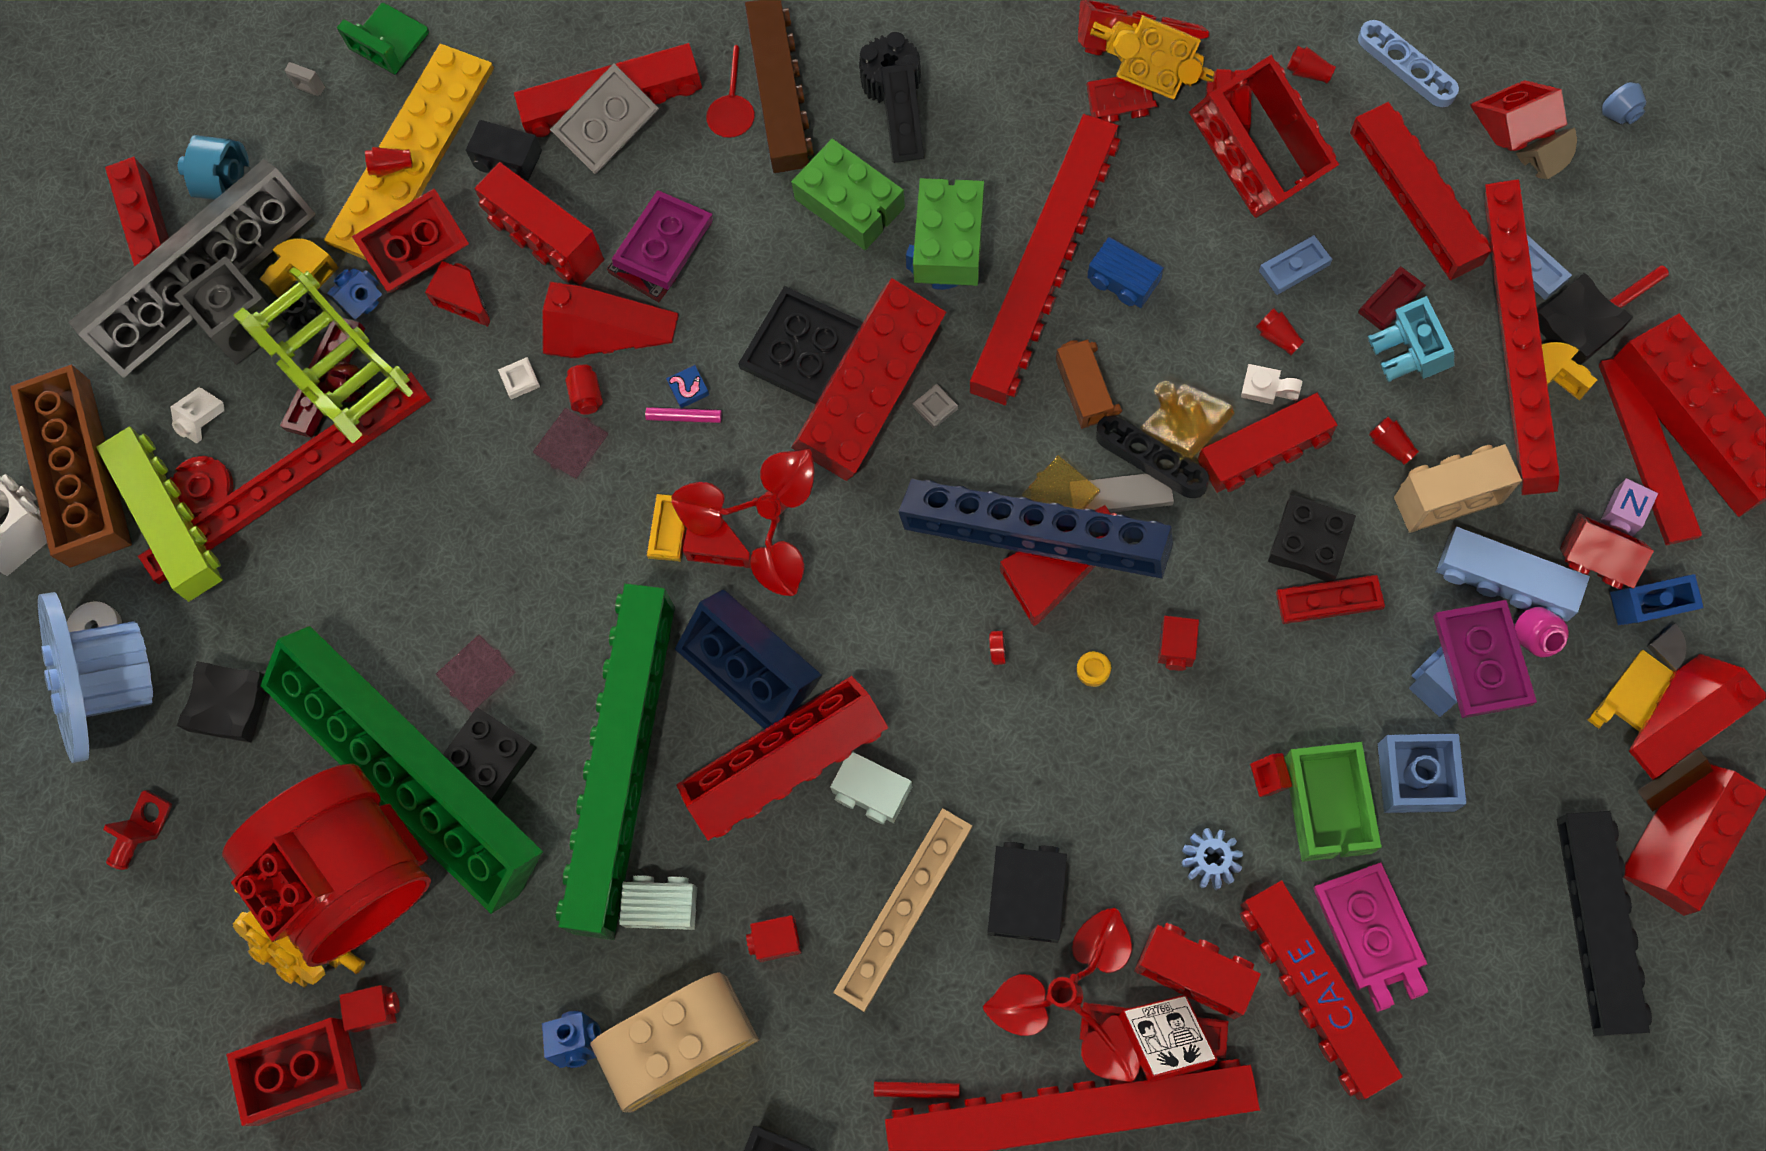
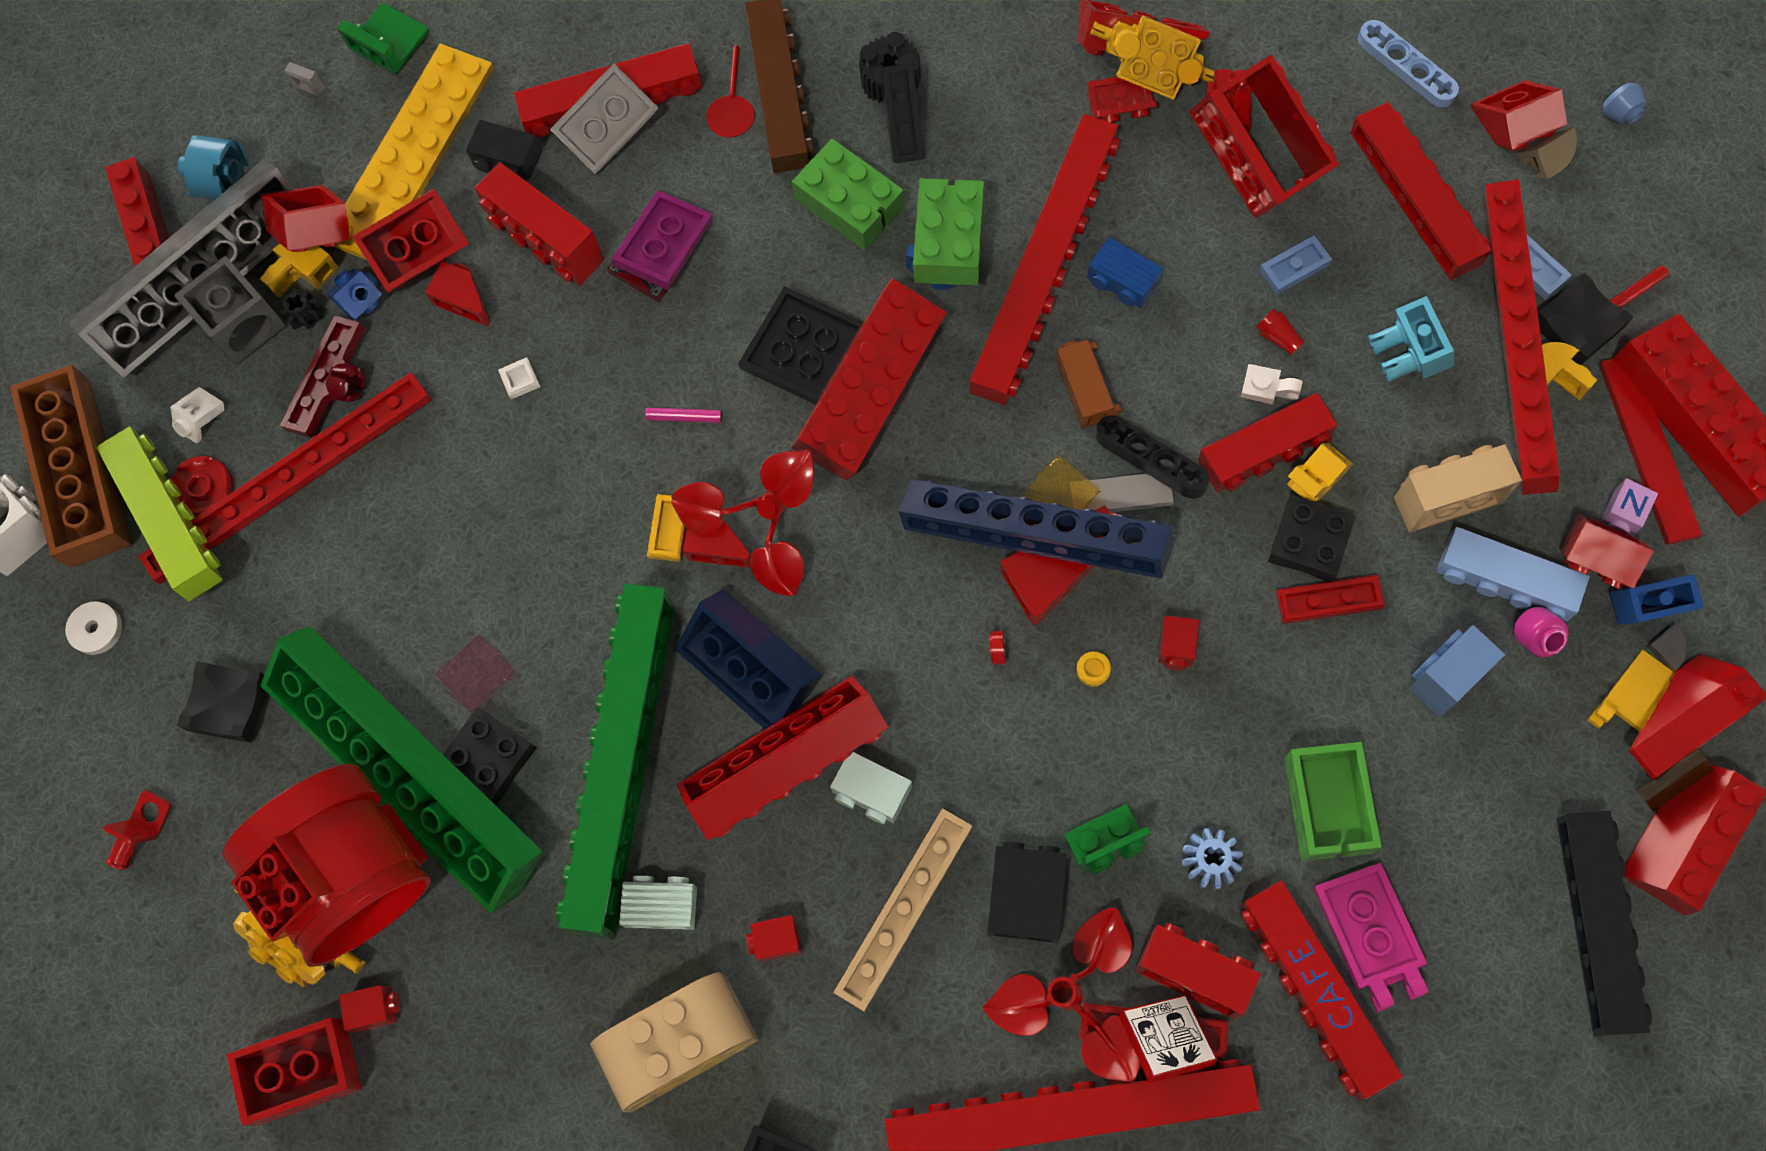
(90, 672): light blue piece -> none
(306, 218): none -> red piece
(307, 379): lime fence -> none
(387, 161): red cone -> none
(569, 1039): blue brick -> none
(570, 443): clear pink piece -> none
(583, 389): red brick -> none
(592, 322): red wedge -> none
(687, 386): blue tile -> none
(916, 1089): red piece -> none
(935, 406): light grey tile -> none
(1106, 838): none -> green bracket
(1186, 418): clear yellow plate -> none
(1271, 775): red plate -> none
(1310, 65): red cone -> none
(1319, 473): none -> yellow brick
(1393, 440): red cone -> none
(1394, 293): dark red tile -> none
(1421, 773): medium blue brick -> none
(1484, 659): magenta plate -> none

